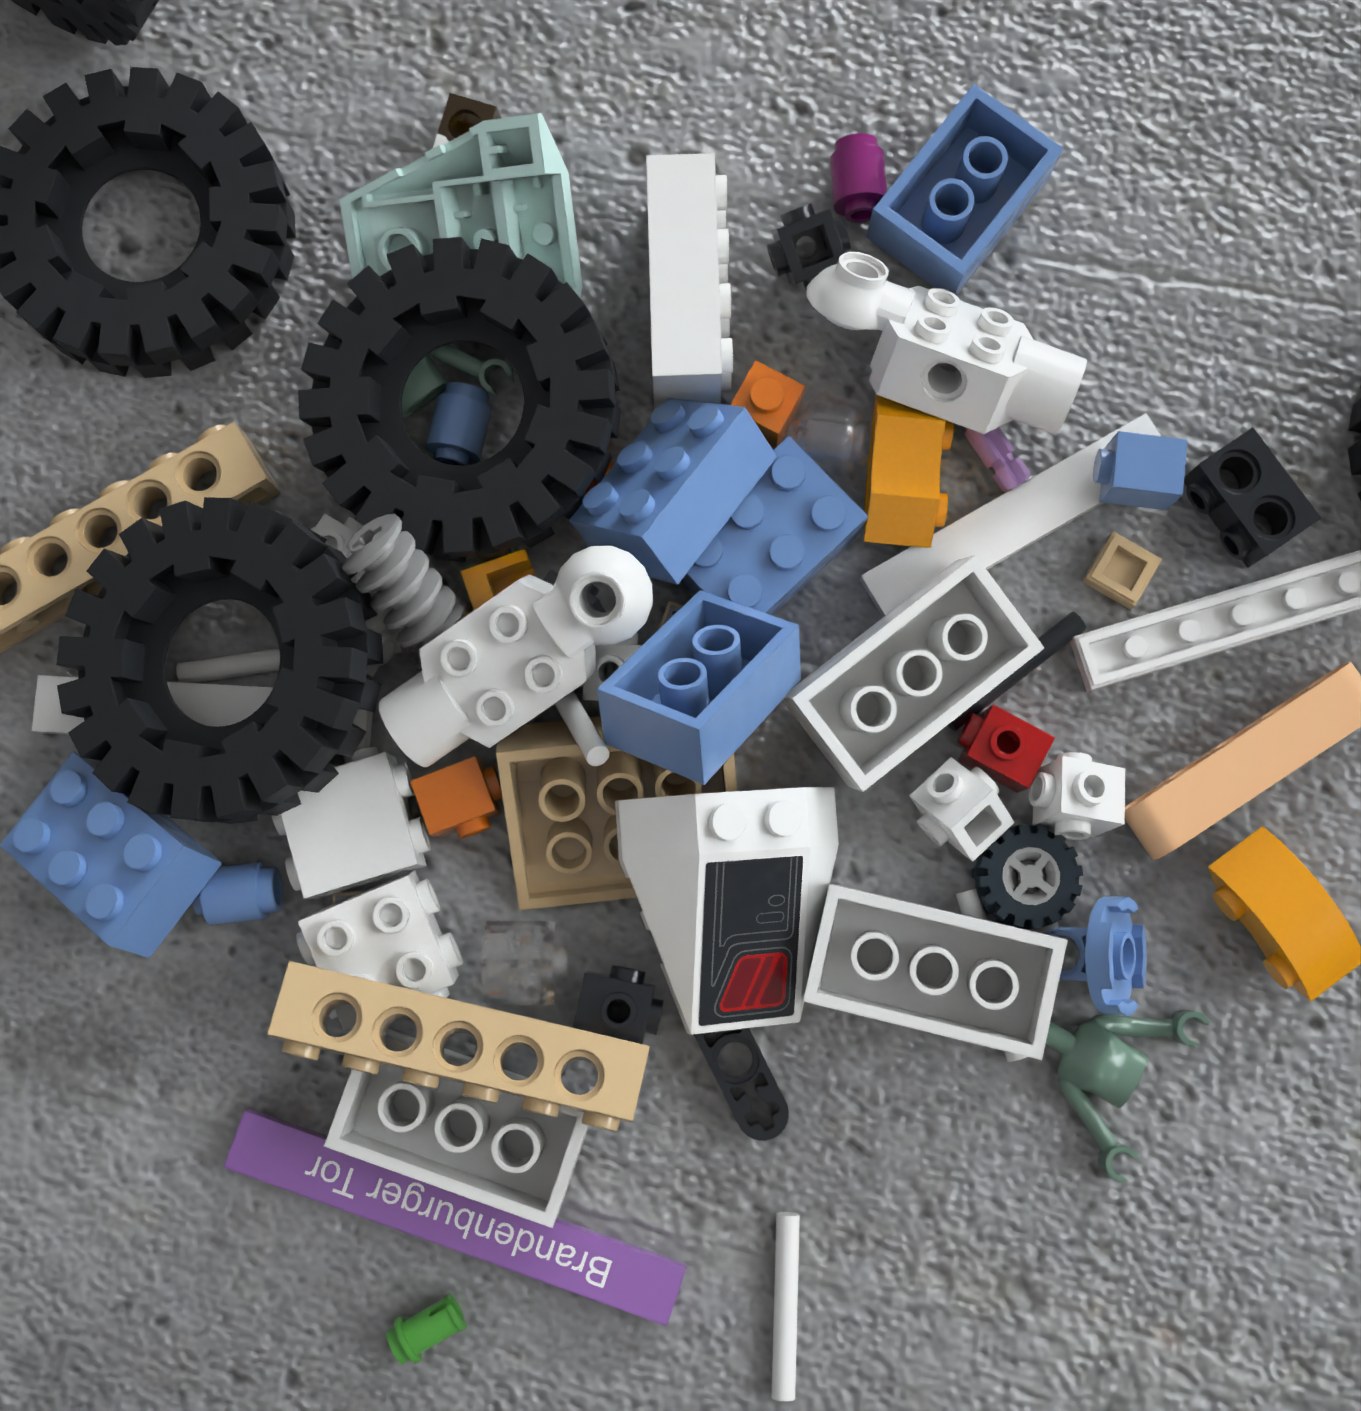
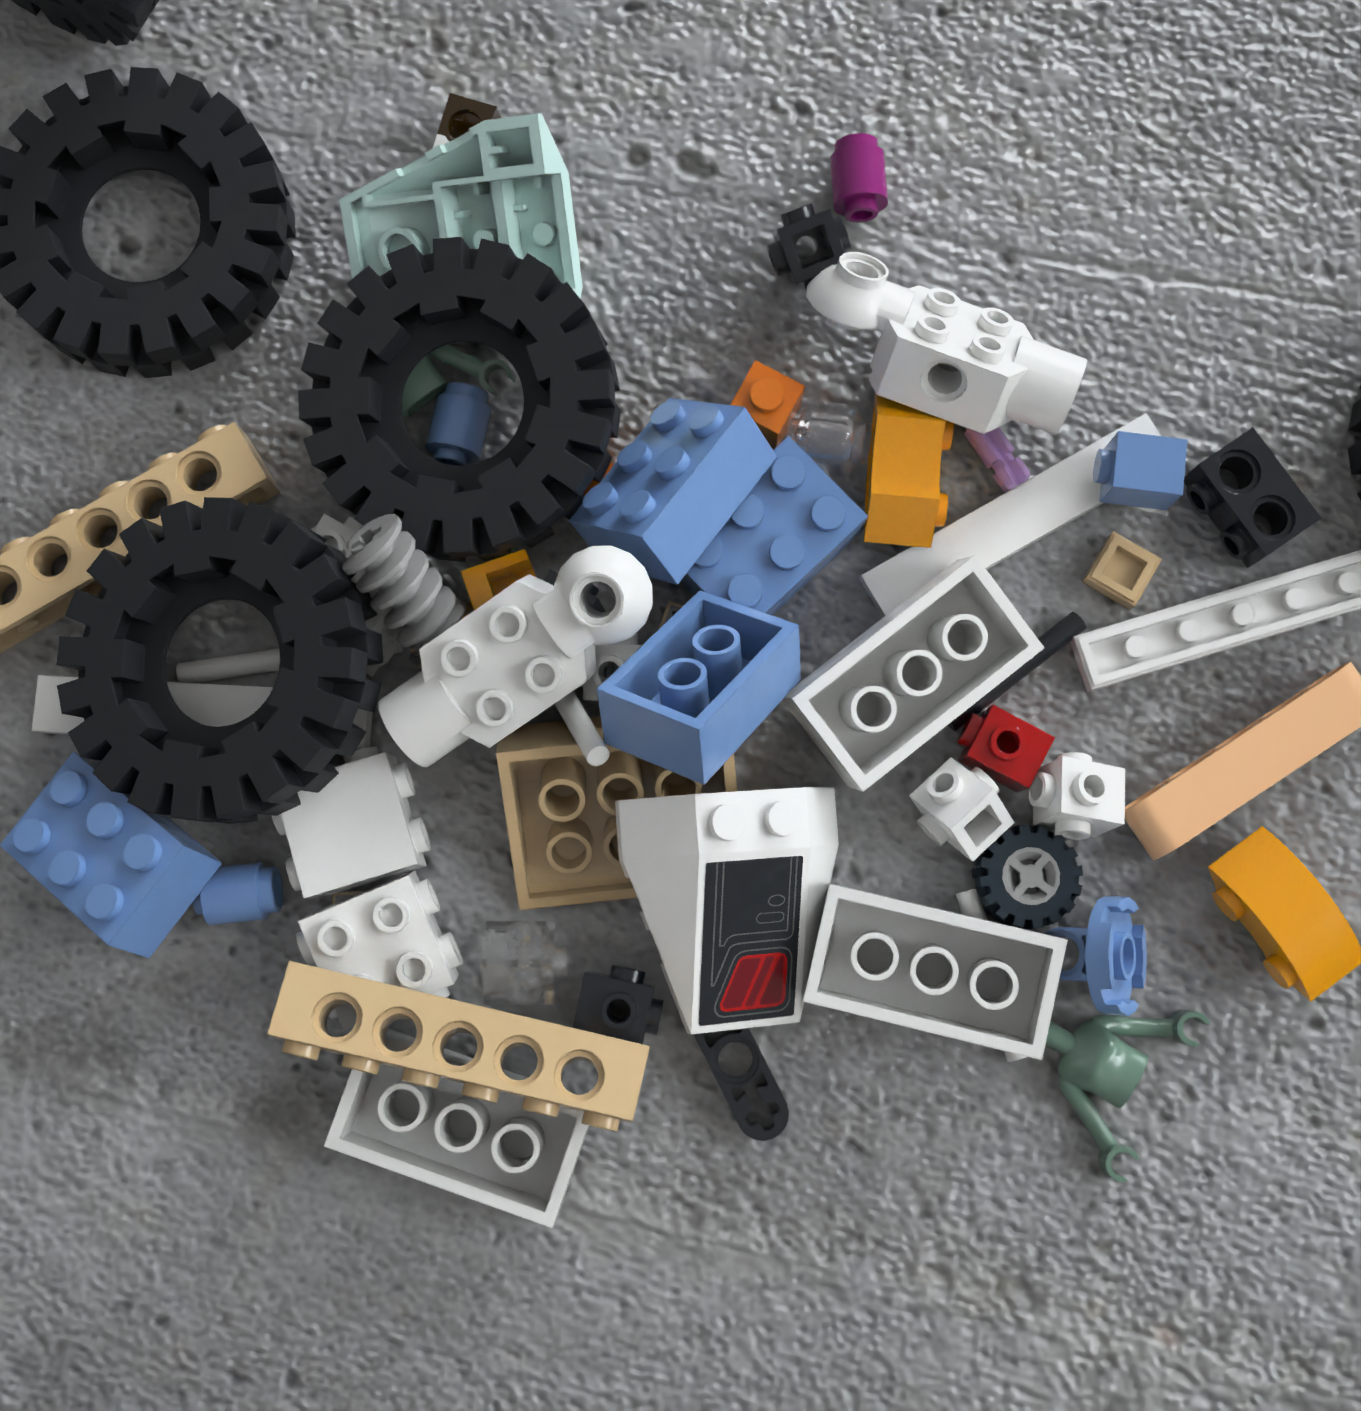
(425, 1329): bright green pin -> none
(459, 798): orange brick -> none
(560, 1255): medium lavender tile -> none
(688, 278): white brick -> none
(785, 1306): white bar -> none
(963, 191): medium blue brick -> none

